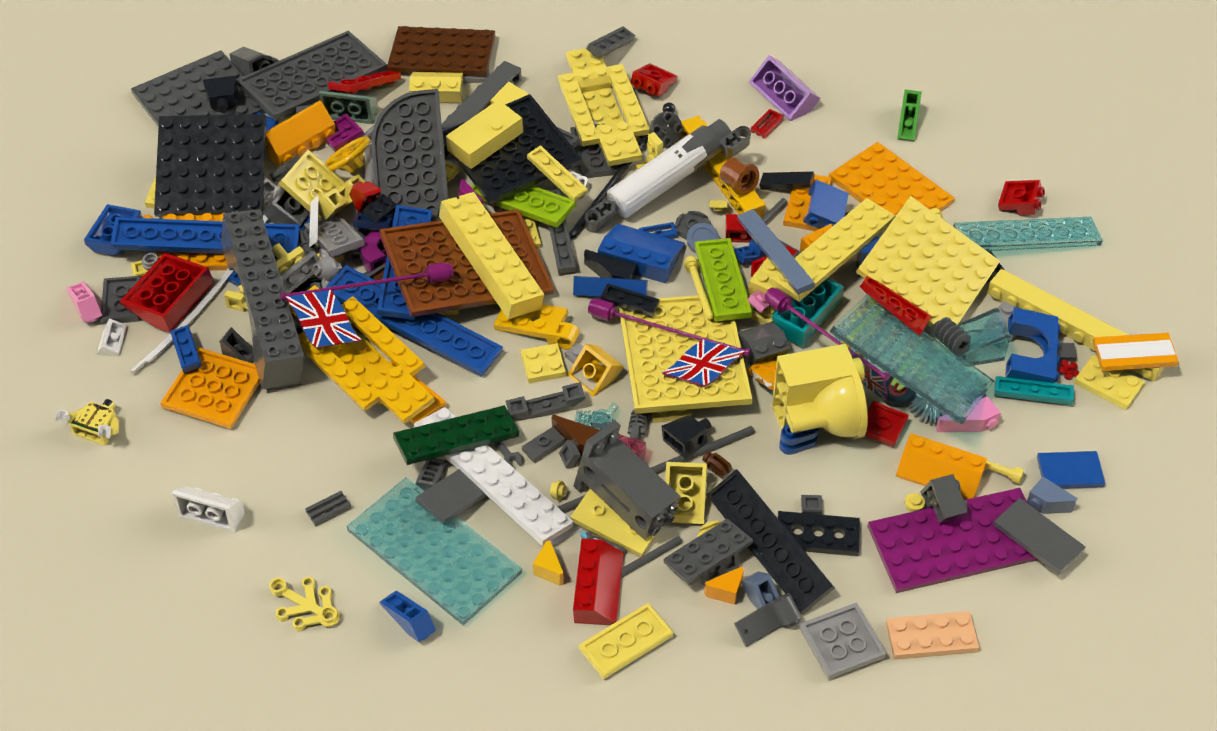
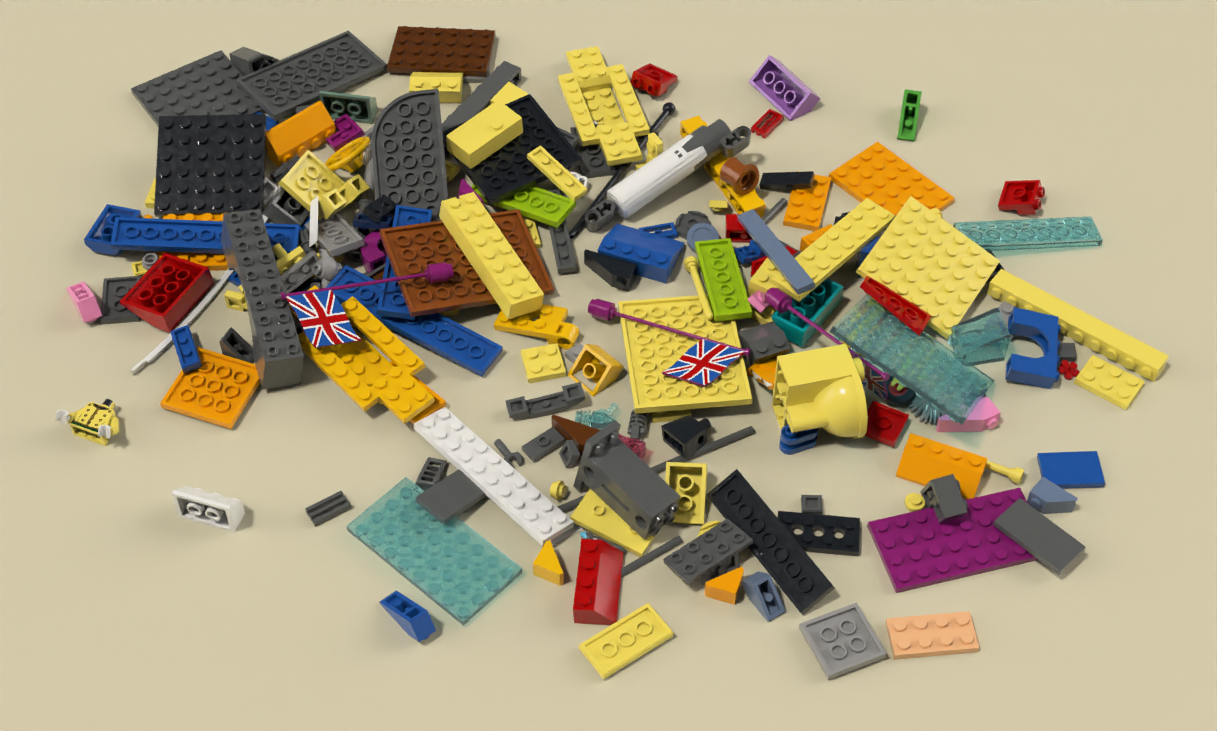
(112, 338): white slope -> none
(221, 92): black torso -> none
(305, 604): light yellow plant -> none
(364, 82): red wing -> none
(364, 194): red slope -> none
(455, 435): dark green plate -> none
(595, 285): blue tile -> none
(610, 42): dark grey plate -> none
(630, 300): black tile -> none
(670, 132): dark grey plate -> none
(717, 464): reddish brown arm -> none
(767, 618): dark grey door -> none
(826, 205): blue panel -> none
(951, 336): dark grey piece -> none
(1034, 390): teal plate -> none
(1135, 351): tile -> none

